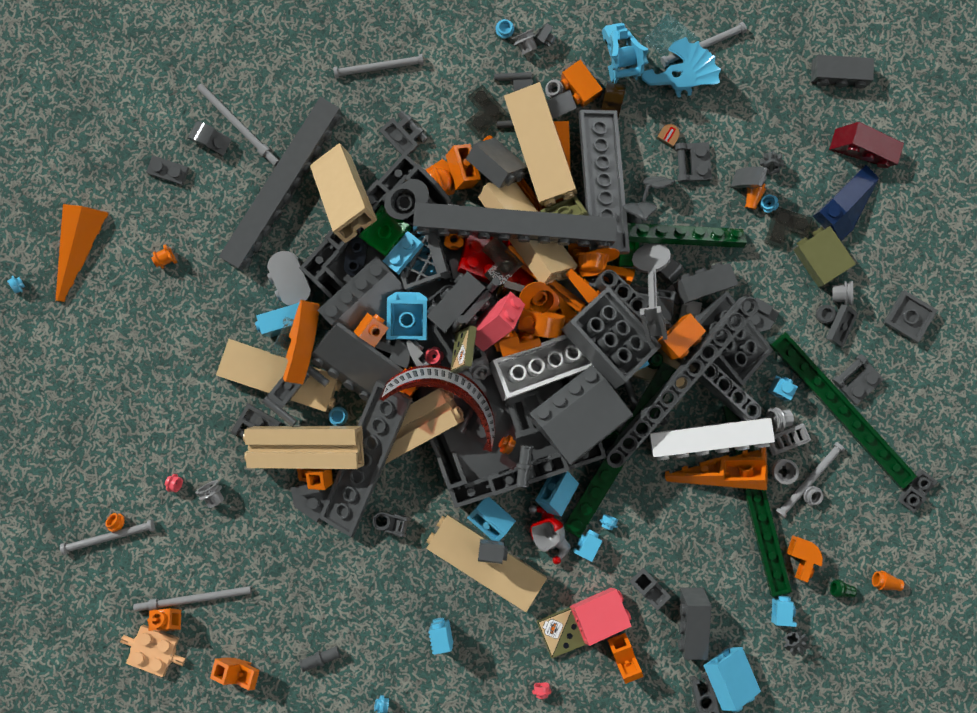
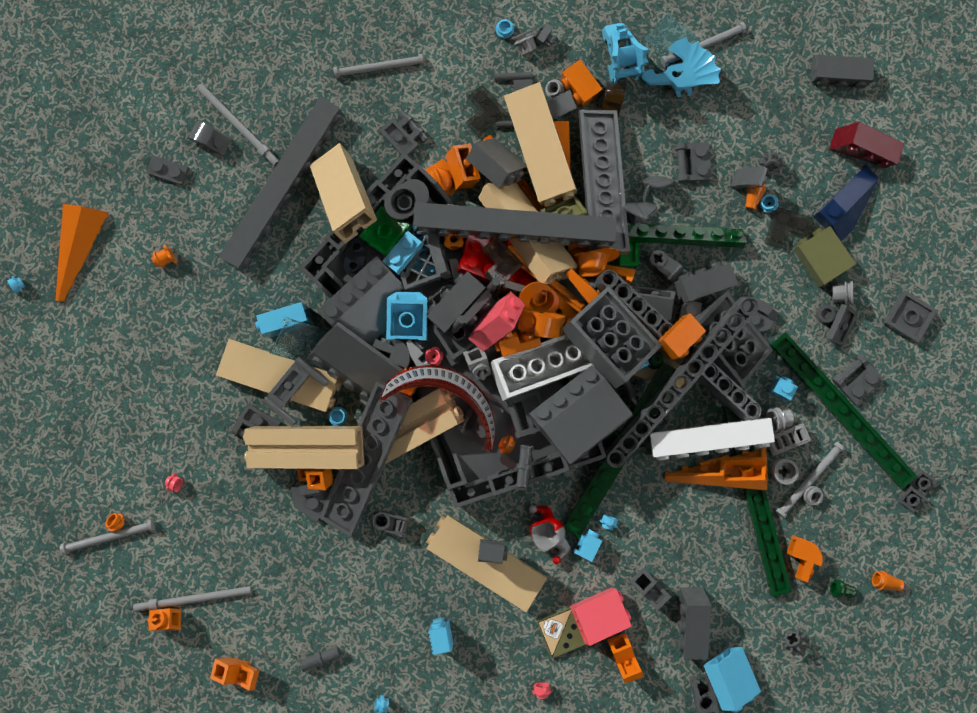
(152, 651): light nougat plate -> none
(211, 495): light grey piece -> none
(289, 280): light grey brick -> none
(302, 342): orange slope -> none
(371, 329): orange brick -> none
(463, 349): olive tile -> none
(493, 521): medium azure brick -> none
(557, 493): medium azure brick -> none
(650, 260): light grey piece -> none
(669, 135): medium nougat tile -> none
(783, 611): medium azure brick -> none

